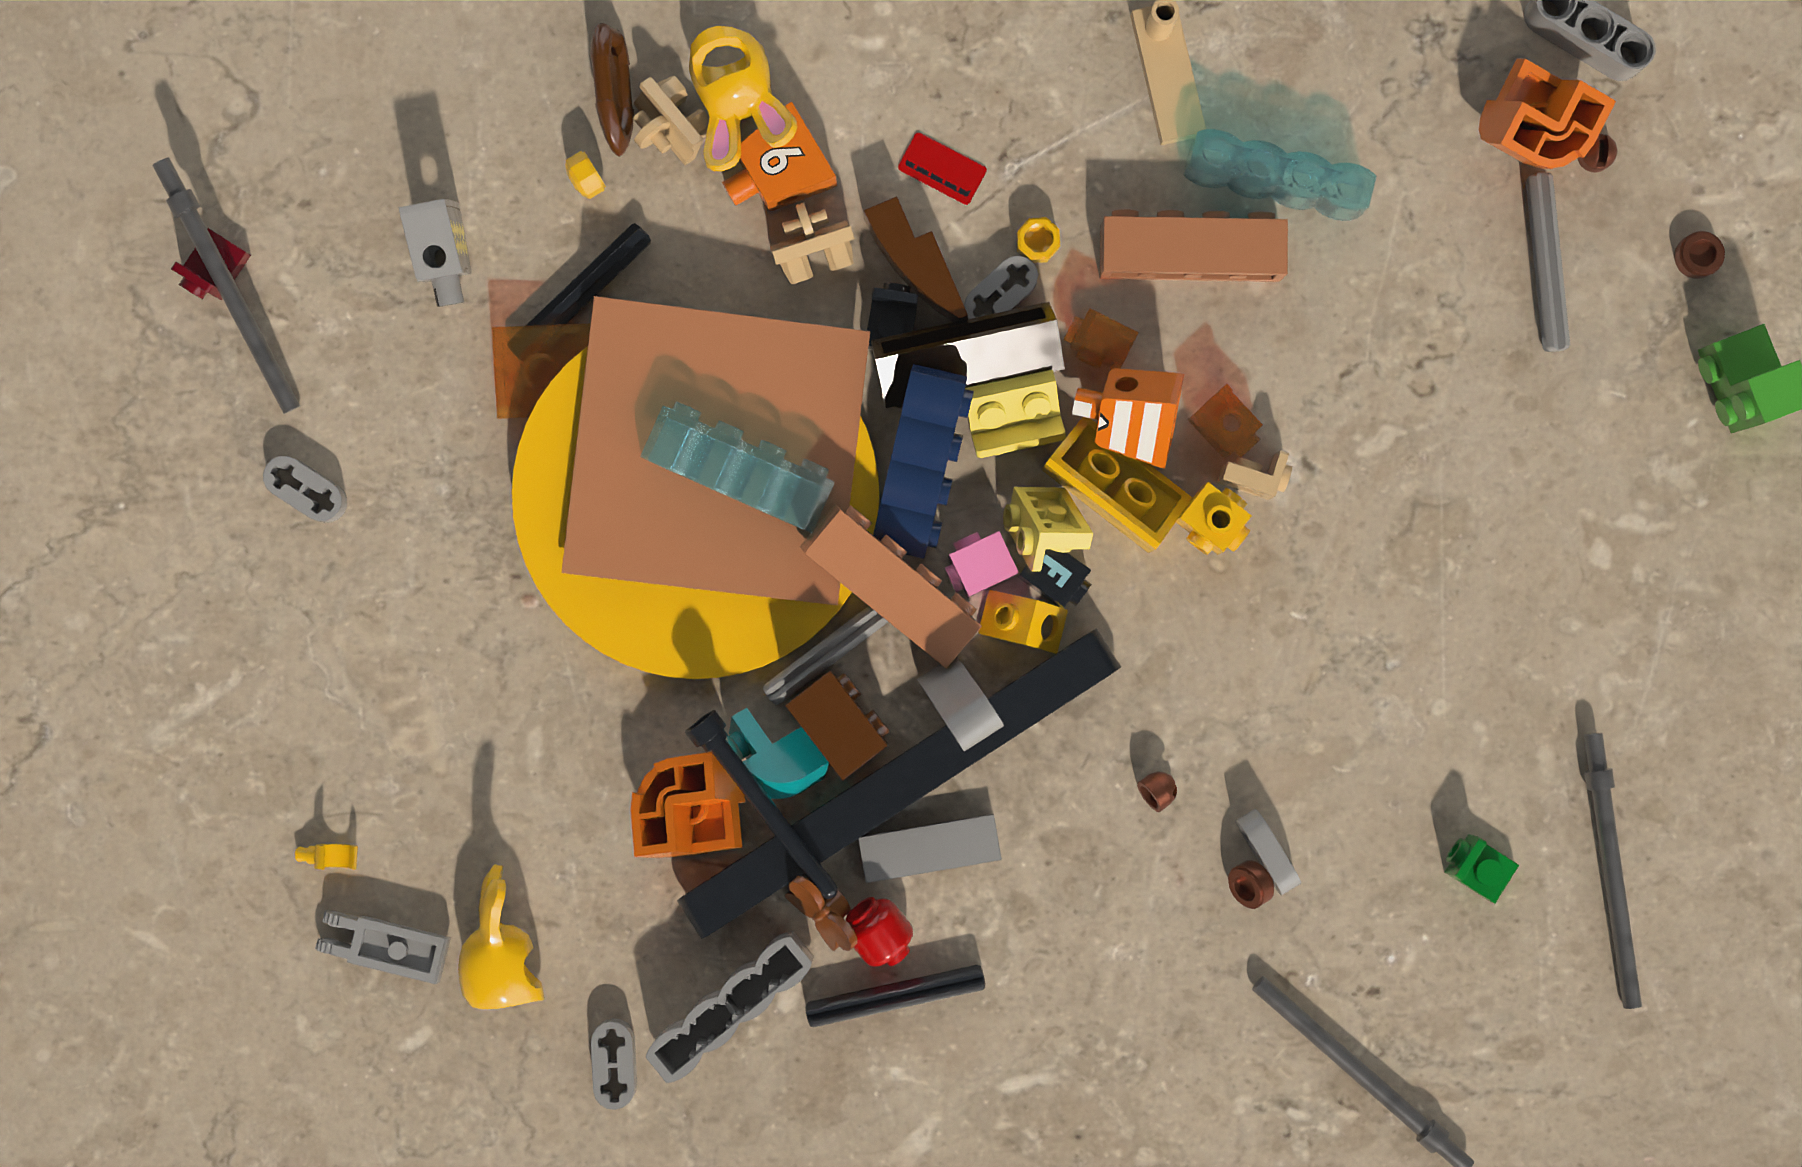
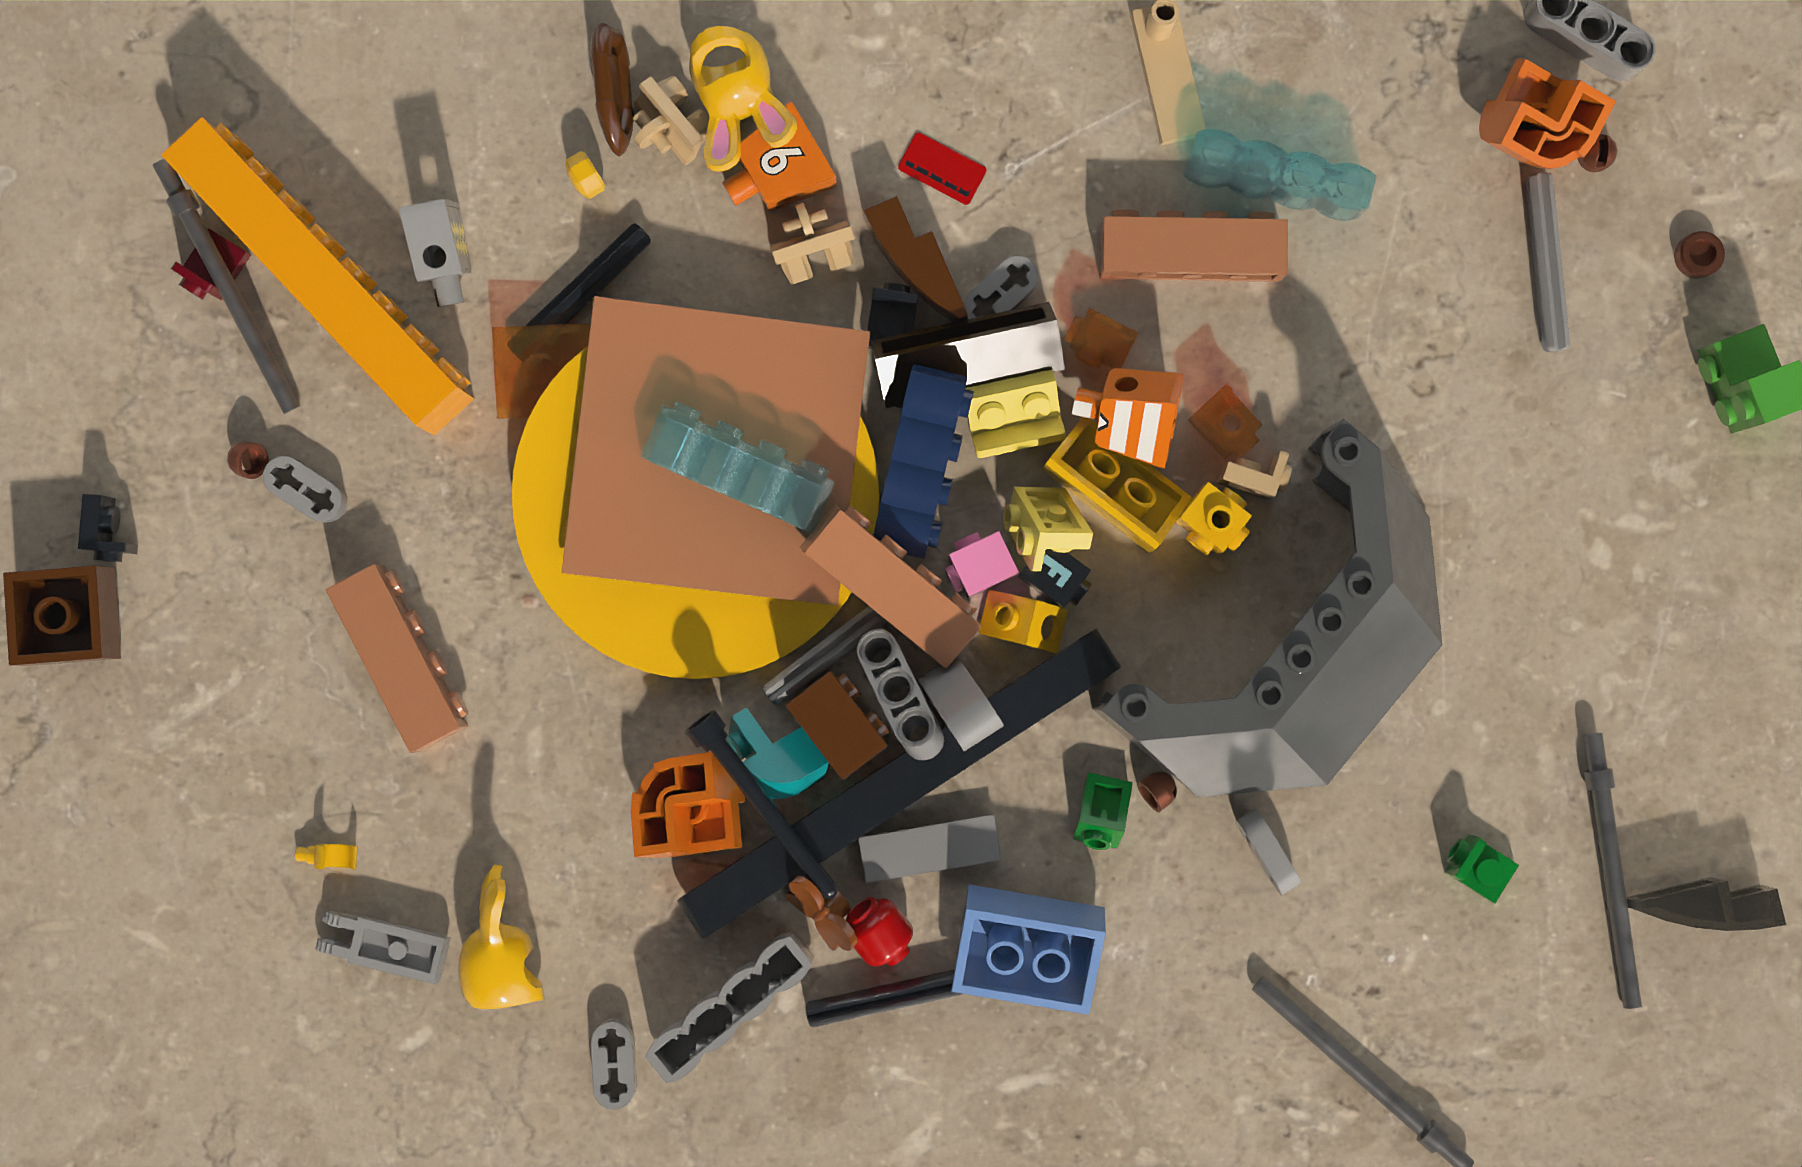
(61, 615): none -> reddish brown brick
(97, 525): none -> black bracket
(253, 458): none -> copper hinge
(312, 270): none -> light orange brick
(397, 657): none -> nougat brick
(885, 680): none -> light grey beam
(1029, 949): none -> medium blue slope
(1038, 239): yellow tile -> none
(1103, 811): none -> green bracket
(1251, 884): copper tile -> none
(1332, 669): none -> dark grey windscreen
(1712, 905): none -> clear smoke slope

